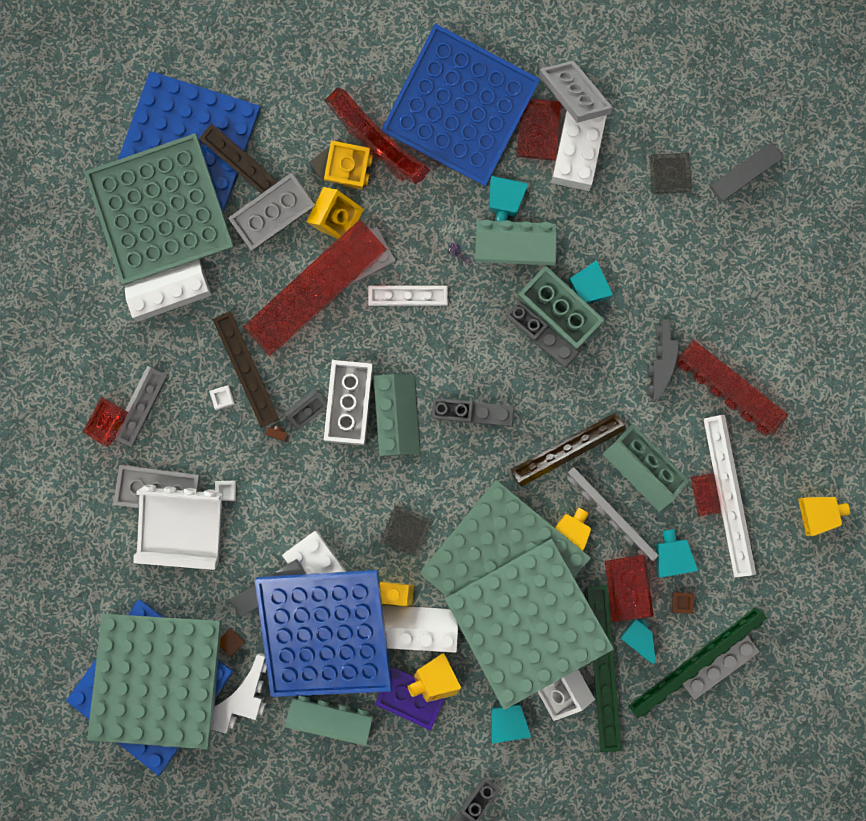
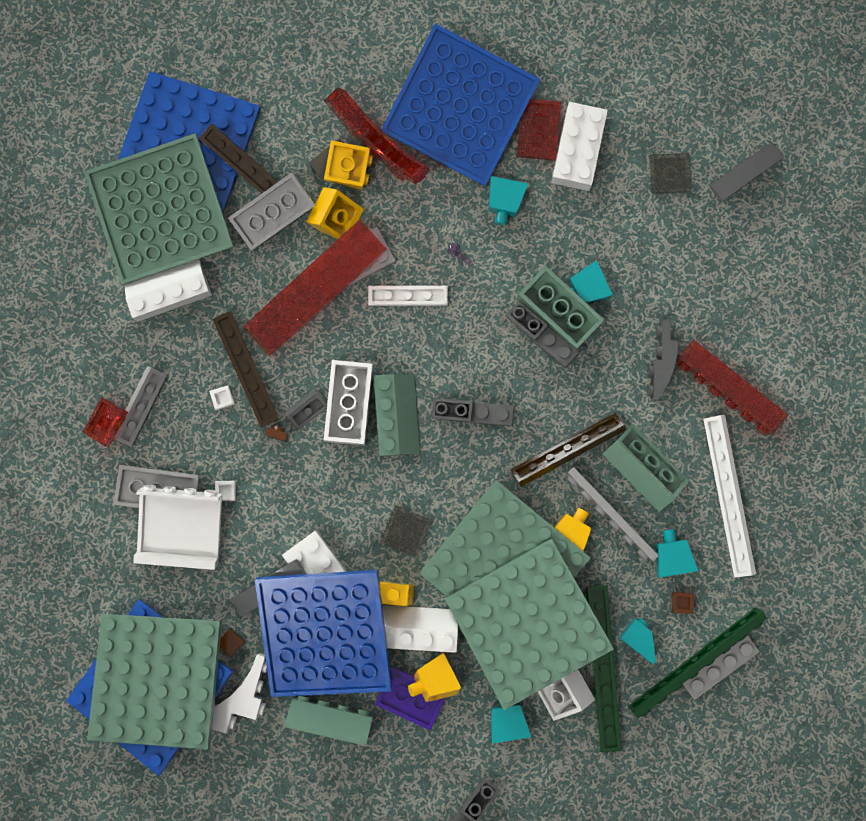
(515, 242): sand green slope -> none
(575, 91): light grey plate -> none
(629, 588): clear red plate -> none
(705, 494): clear red slope -> none
(821, 514): yellow torso -> none

